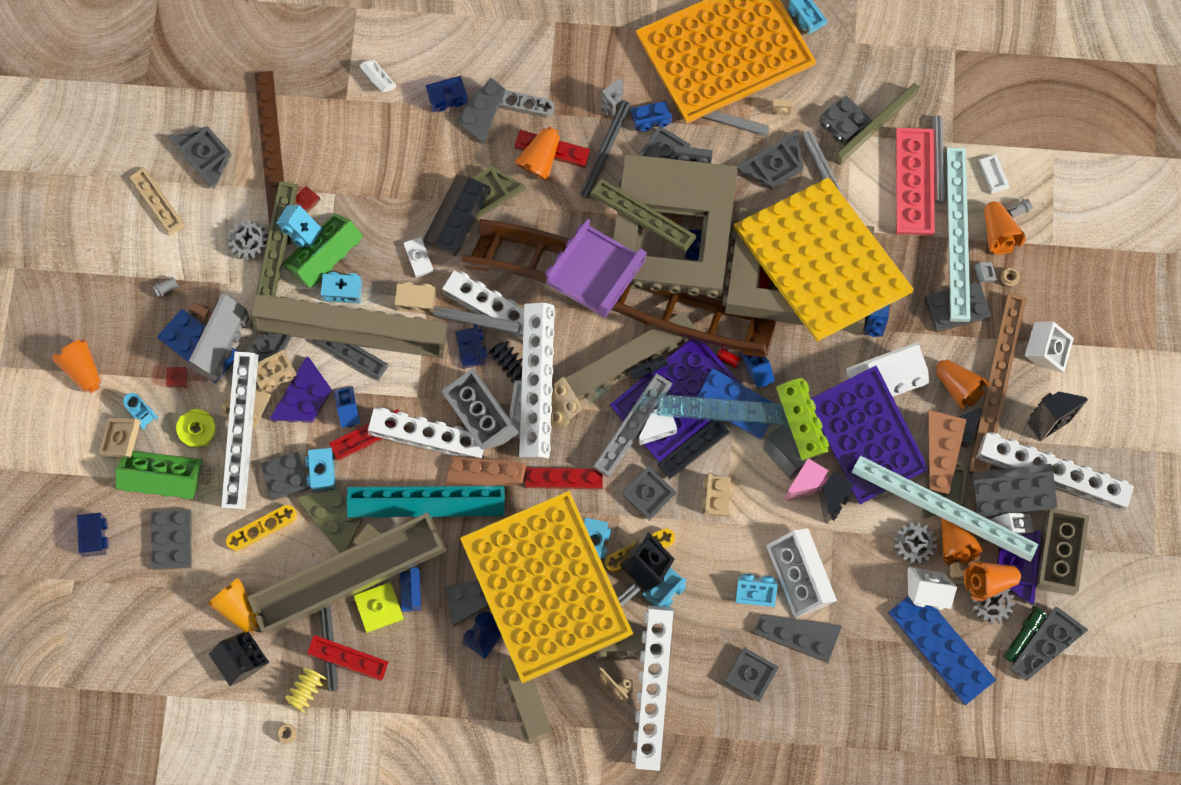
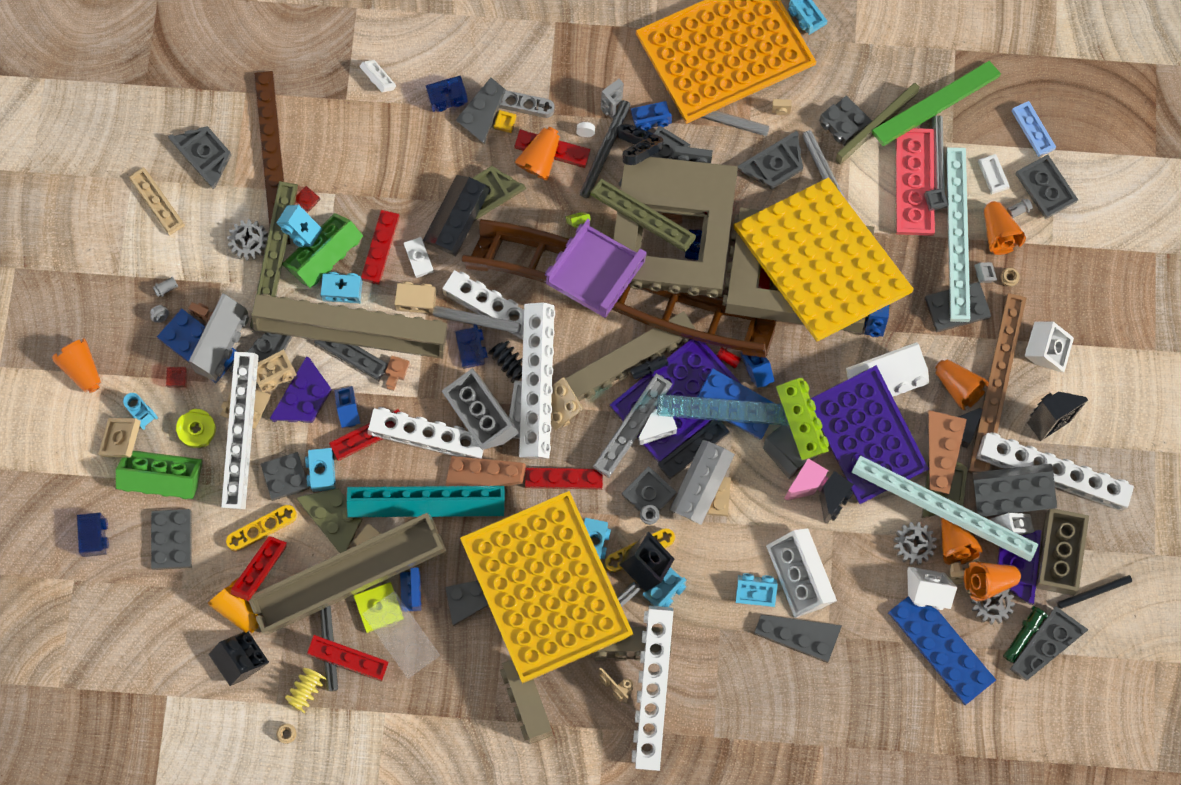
(159, 313): none -> light grey plate
(258, 568): none -> red plate
(380, 247): none -> red plate
(396, 370): none -> nougat plate
(401, 634): none -> clear tile
(482, 635): clear blue bracket -> none
(505, 121): none -> yellow tile
(577, 218): none -> lime plate
(585, 129): none -> white tile
(644, 143): none -> black beam
(649, 508): none -> light grey plate
(702, 481): none -> light grey slope
(751, 674): dark grey plate -> none
(936, 103): none -> bright green tile
(936, 199): none -> dark grey tile
(1033, 129): none -> light blue plate
(1046, 186): none -> dark grey plate
(1094, 592): none -> black bar

